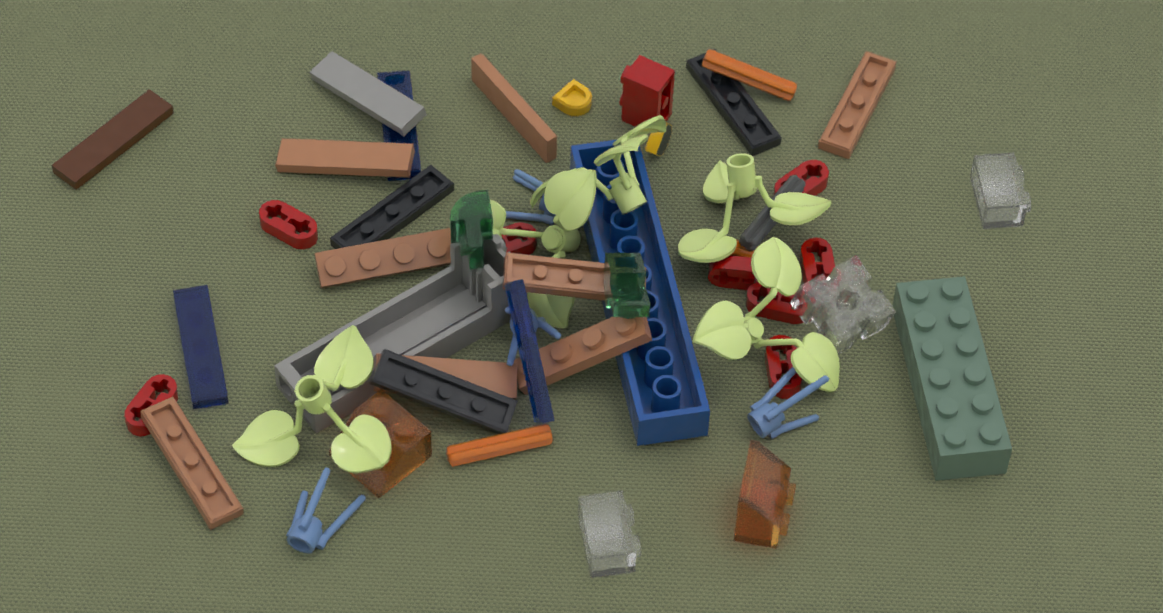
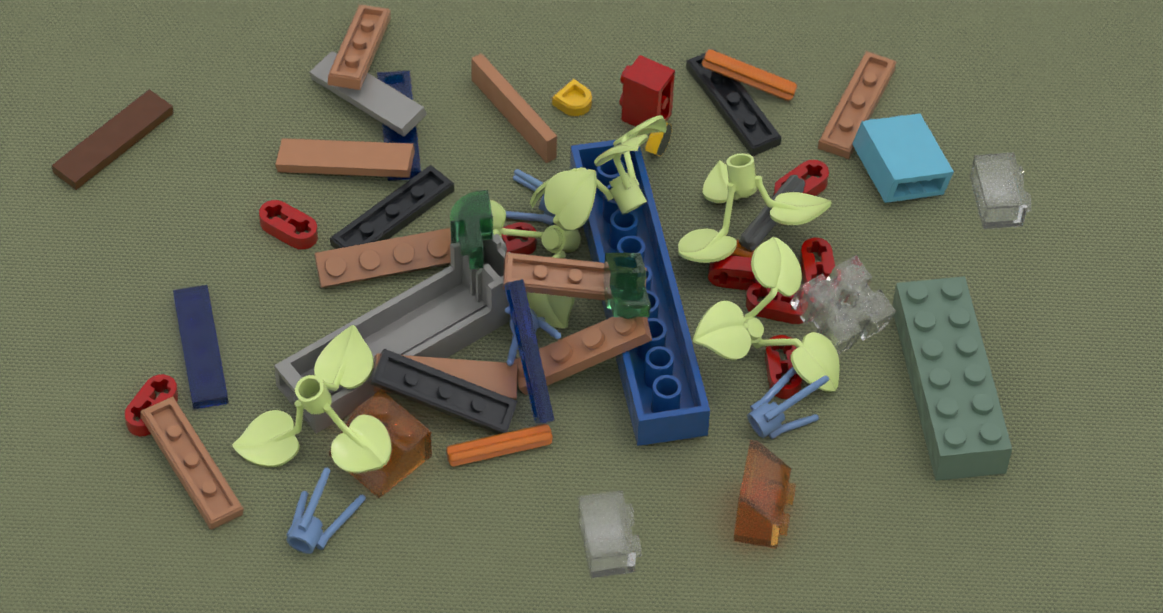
(359, 47): none -> nougat tile
(902, 158): none -> medium azure brick

